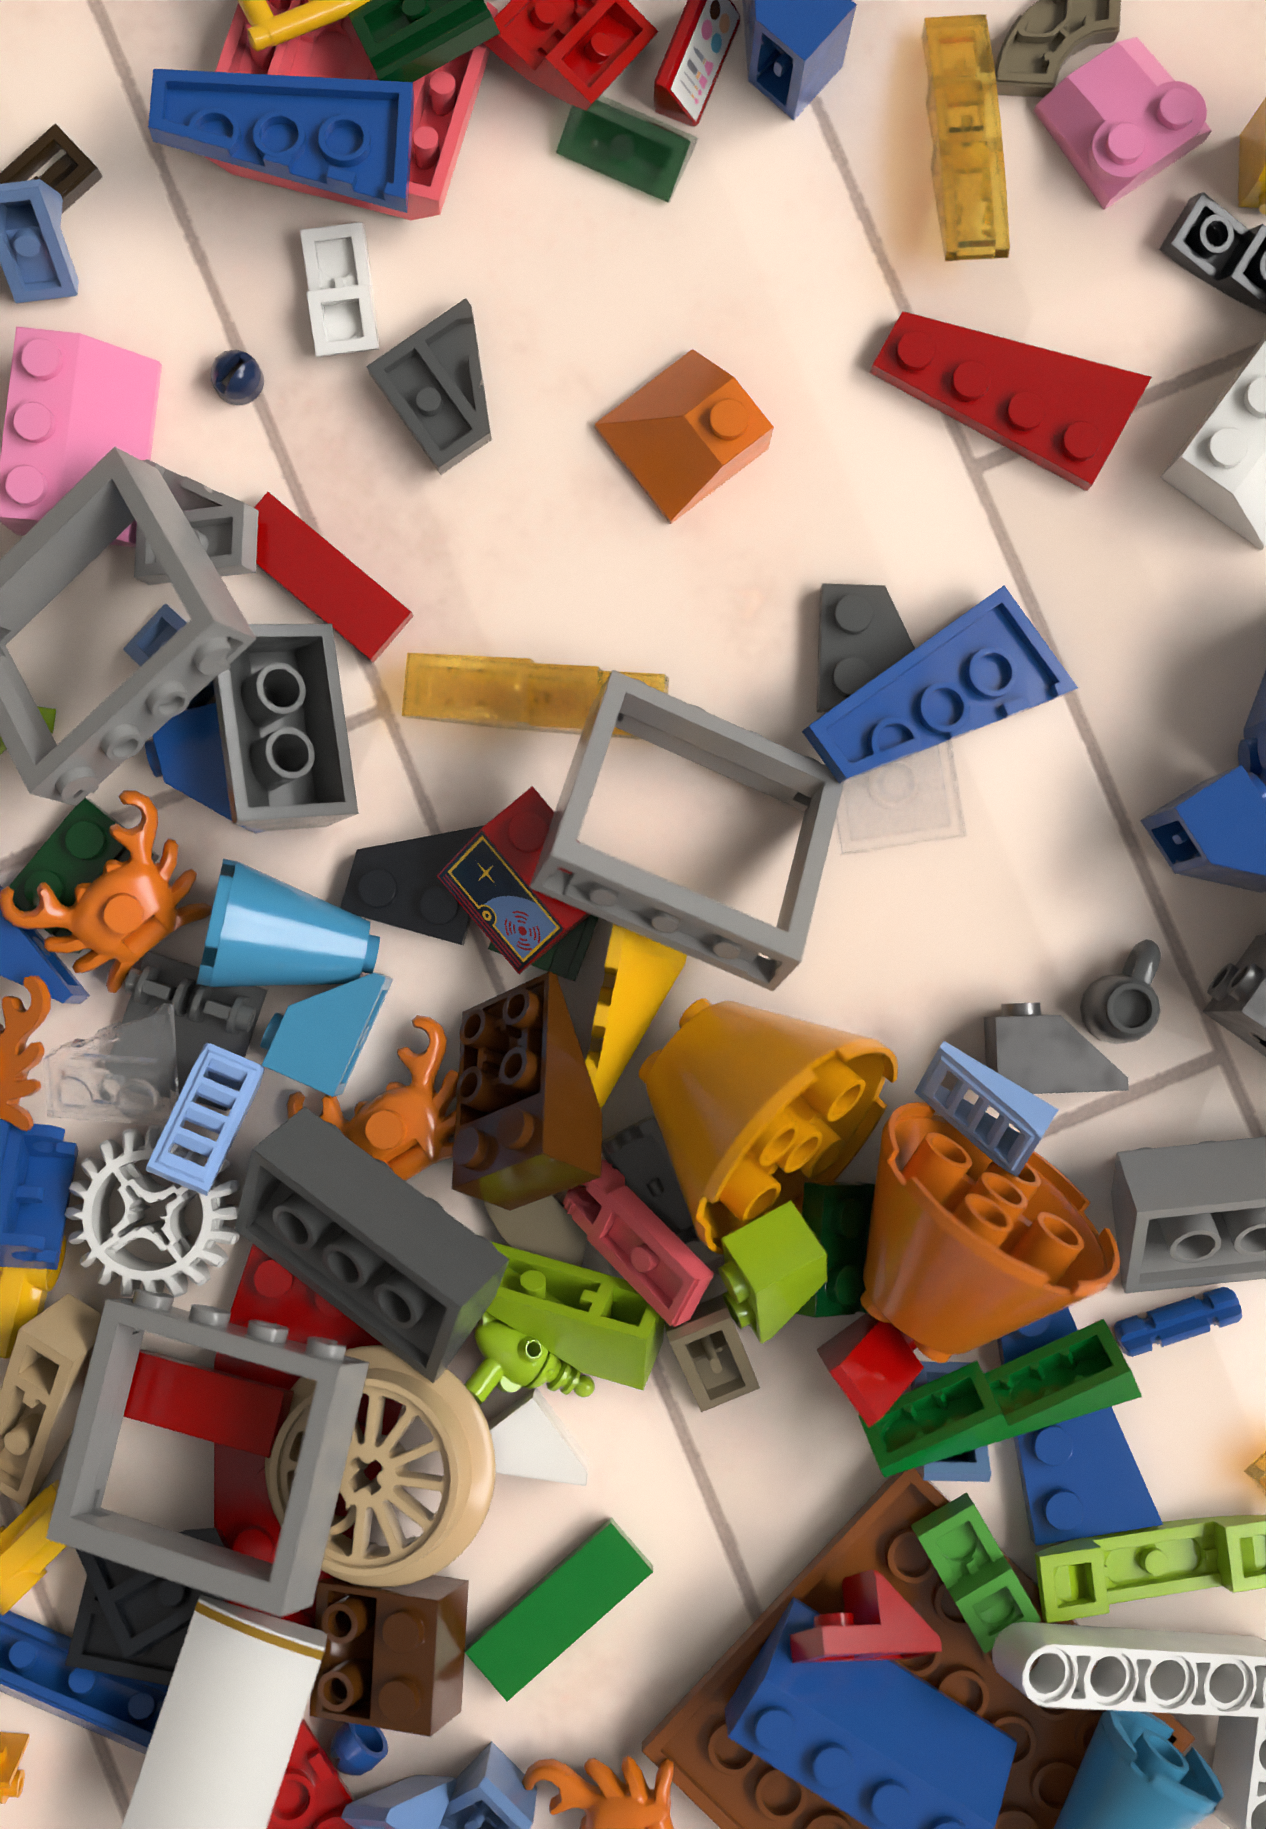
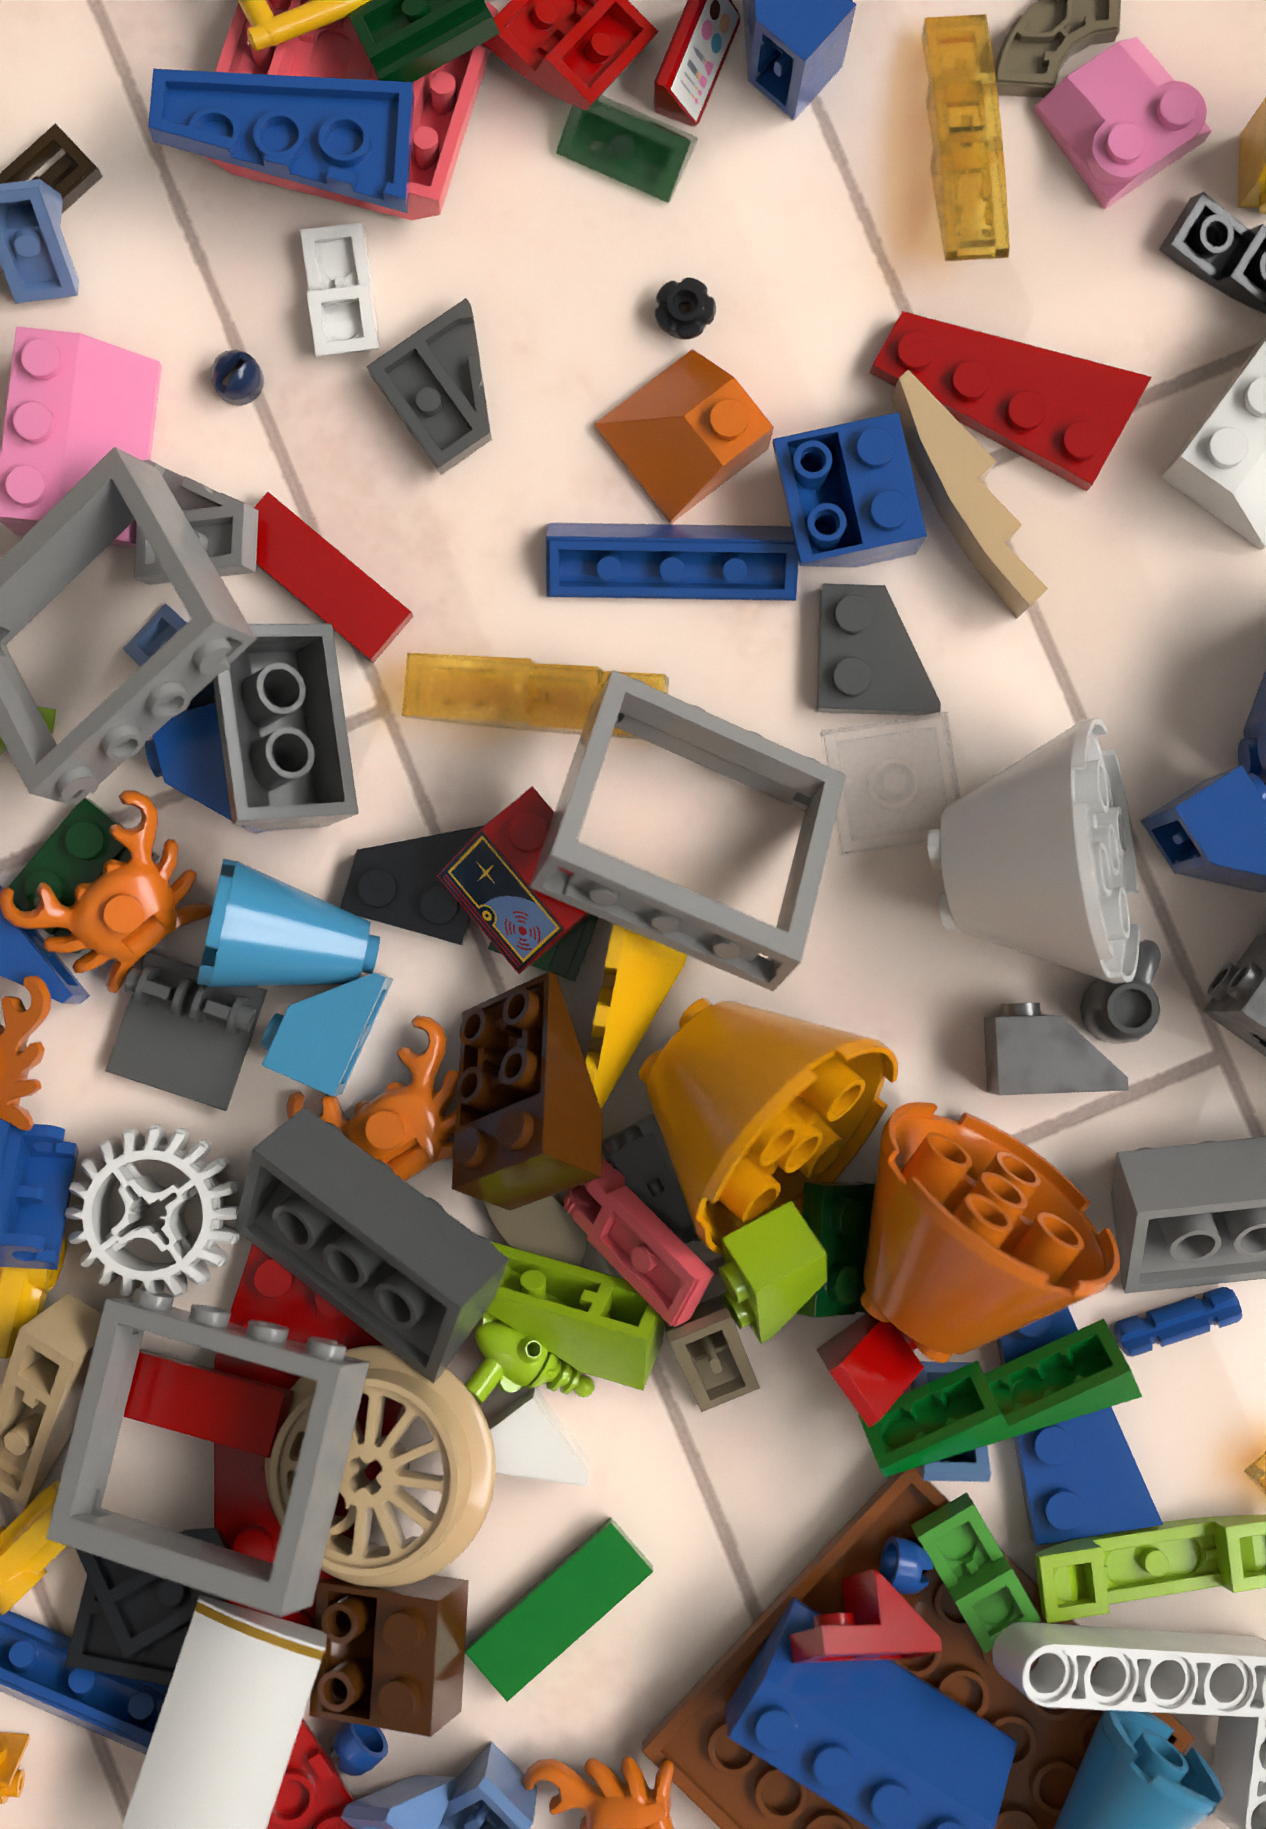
(118, 1073): clear wing -> none
(228, 1070): light blue slope -> none
(671, 561): none -> blue slope
(681, 324): none -> black plate
(851, 493): none -> blue slope
(903, 1565): none -> blue hinge
(952, 684): blue wing -> none
(953, 473): none -> tan slope
(1011, 1101): light blue slope -> none
(1046, 858): none -> white cone

